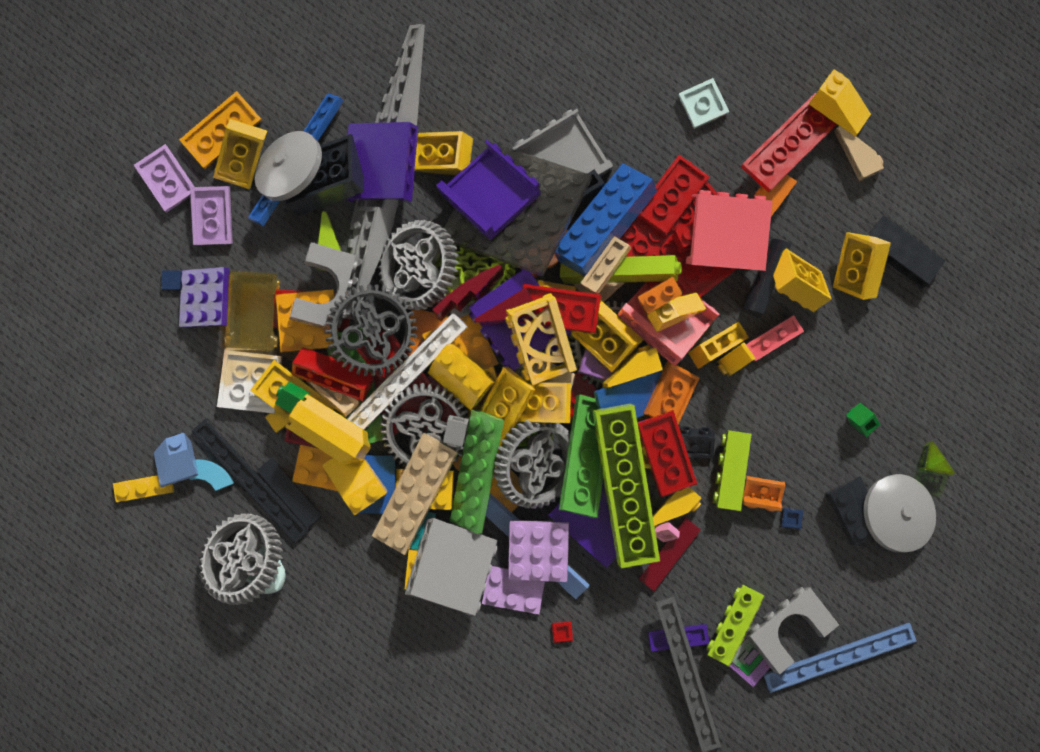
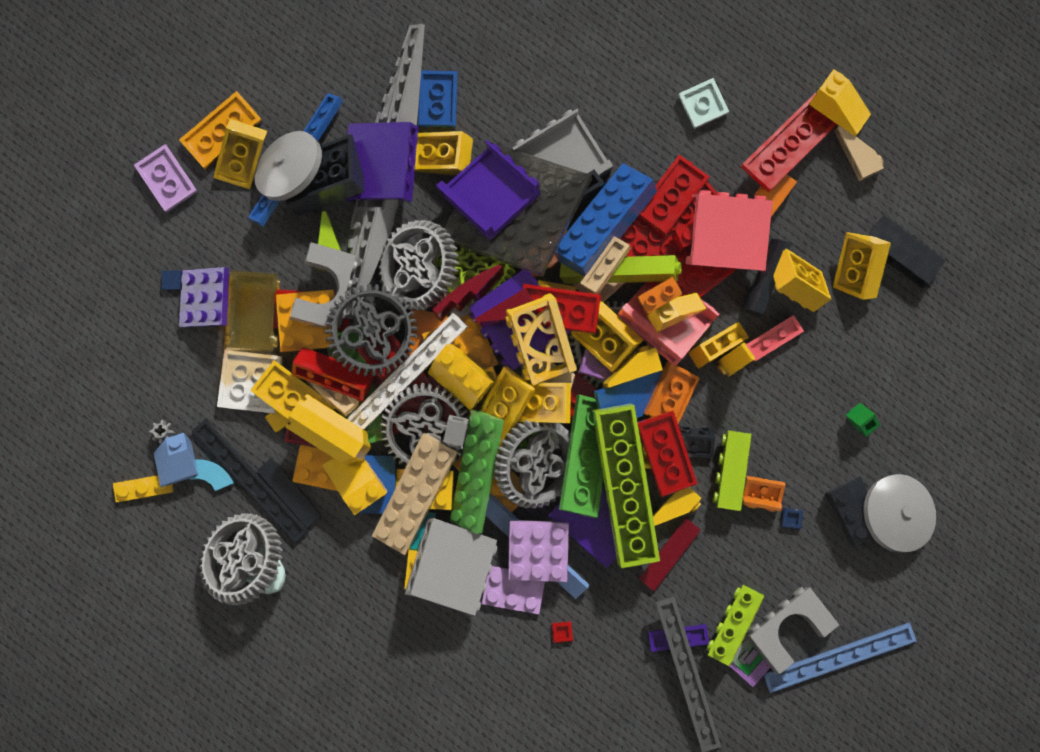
(159, 428): none -> light grey gear
(211, 215): lavender plate -> none
(289, 396): green brick -> none
(437, 99): none -> blue tile
(666, 532): bright pink plate -> none
(934, 461): clear neon green slope -> none

